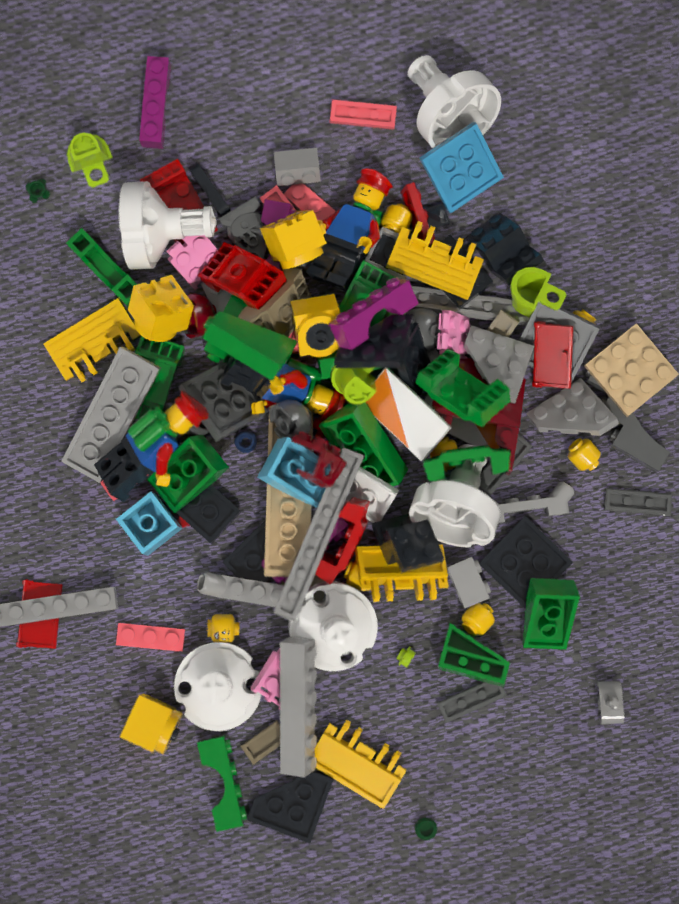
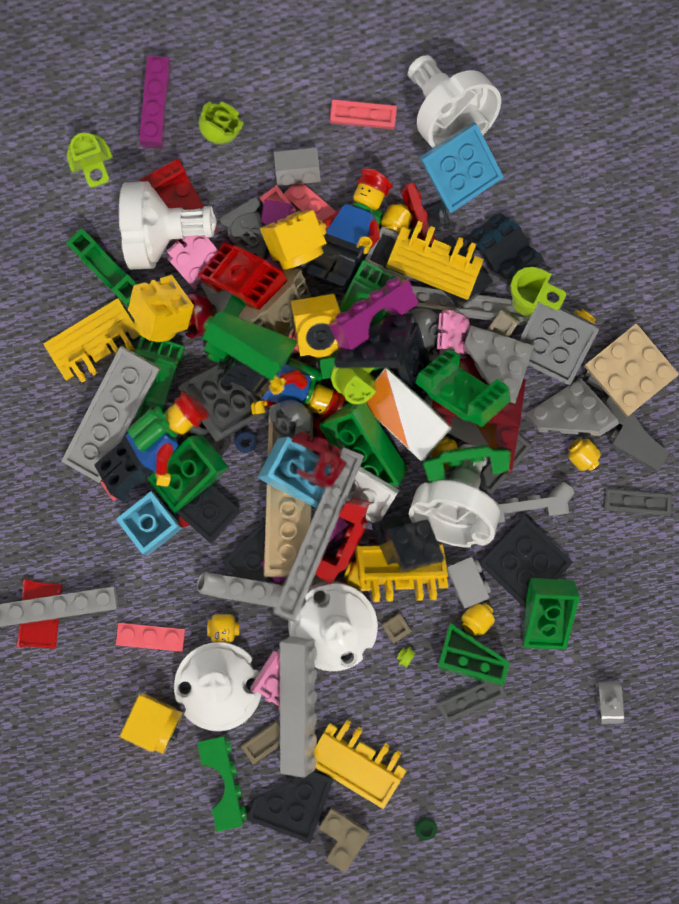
(33, 186): dark green plate -> none
(207, 186): black beam -> none
(219, 123): none -> lime cylinder
(349, 838): none -> dark tan brick
(396, 628): none -> dark tan tile
(551, 364): door -> none

